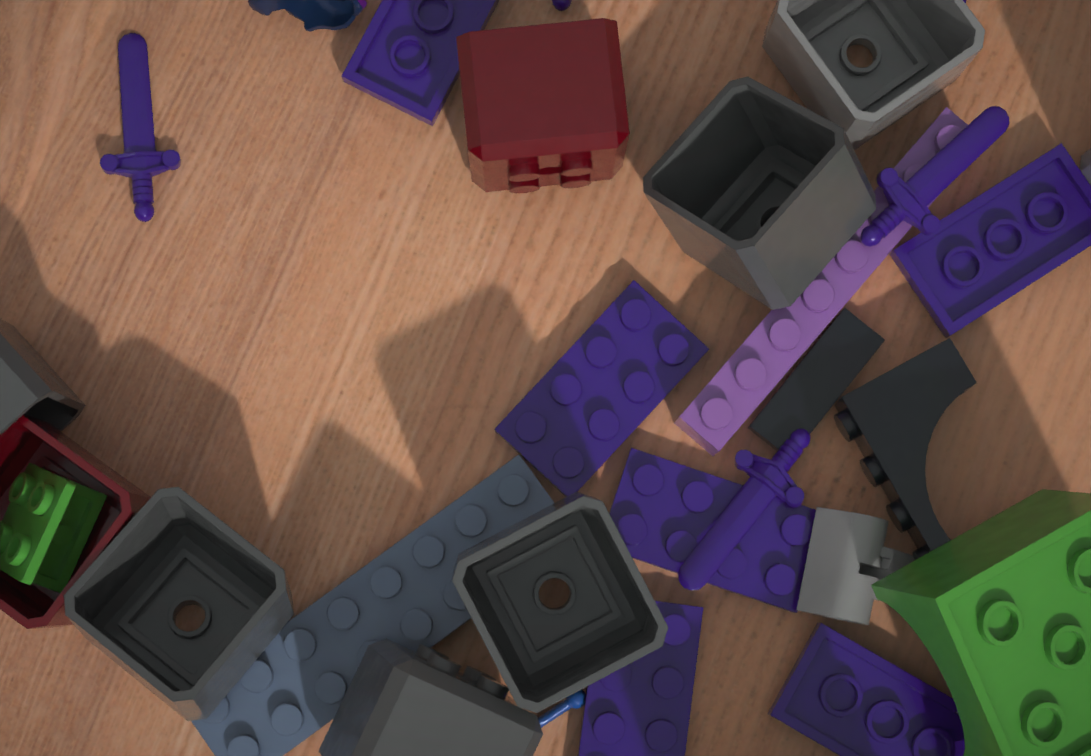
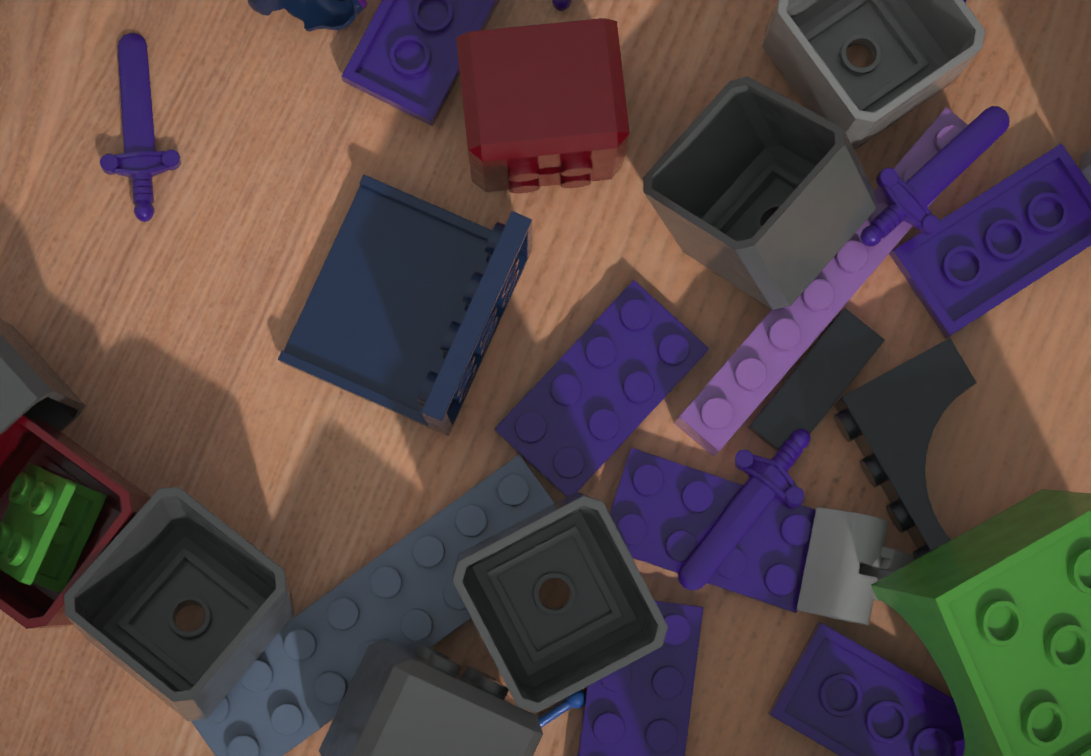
(408, 303): none -> dark blue bracket

